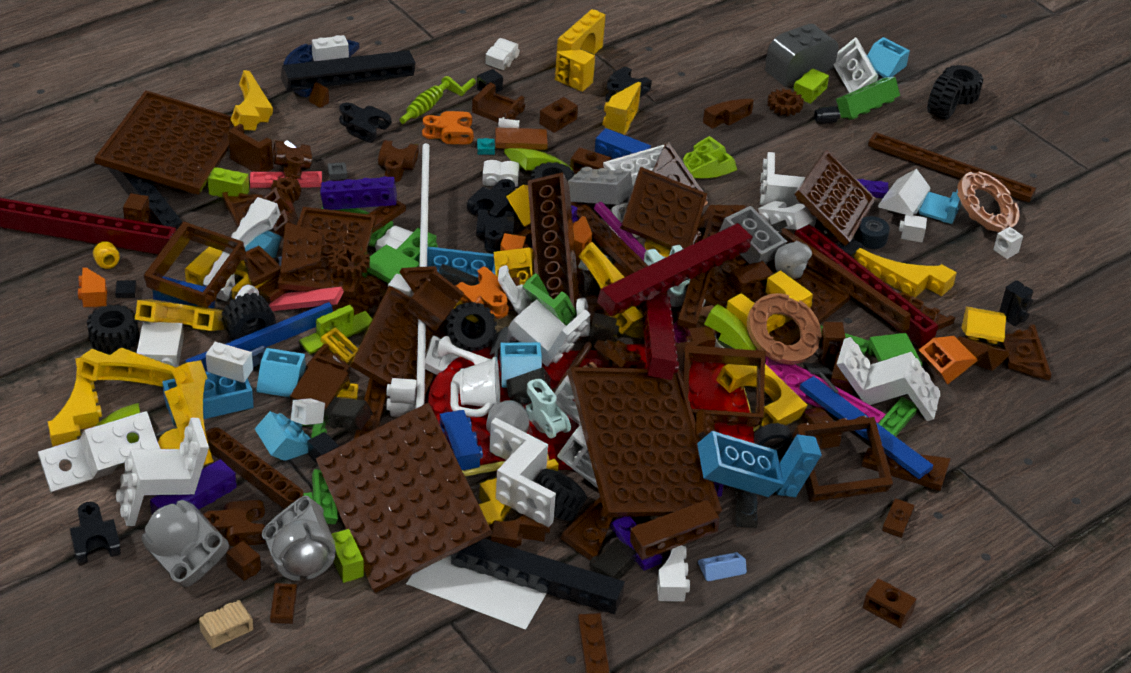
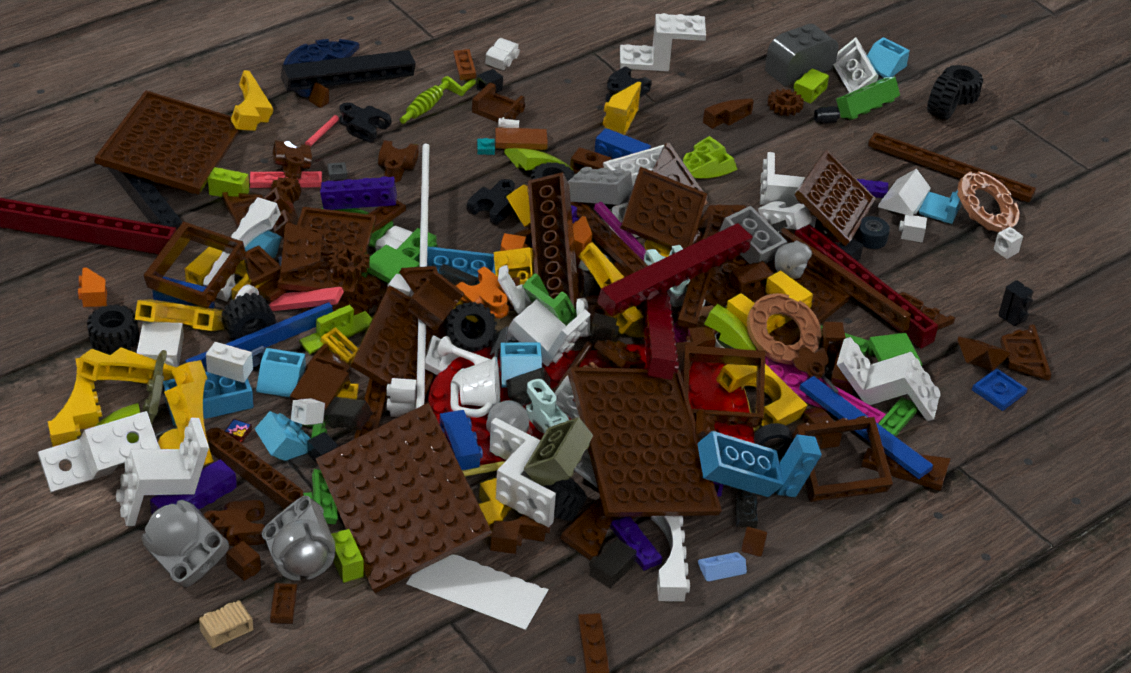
(93, 533): black piece -> none
(106, 255): yellow head -> none
(125, 289): black tile -> none
(137, 208): reddish brown brick -> none
(154, 387): none -> olive plate
(238, 430): none -> tile
(249, 152): reddish brown panel -> none
(322, 130): none -> coral bar
(330, 48): white brick -> none
(449, 127): orange piece -> none
(464, 64): none -> dark orange plate
(494, 229): black piece -> none
(496, 171): white brick -> none
(542, 574): black brick -> none
(558, 114): reddish brown brick -> none
(558, 452): none -> olive brick
(575, 68): yellow slope -> none
(584, 34): yellow arch -> none
(666, 28): none -> white bracket
(674, 529): reddish brown brick -> none
(754, 541): none -> reddish brown slope
(809, 360): none -> reddish brown plate
(889, 603): reddish brown brick -> none
(898, 517): reddish brown plate -> none
(908, 277): yellow arch -> none
(947, 357): orange slope -> none
(984, 324): yellow slope -> none
(999, 389): none -> blue tile

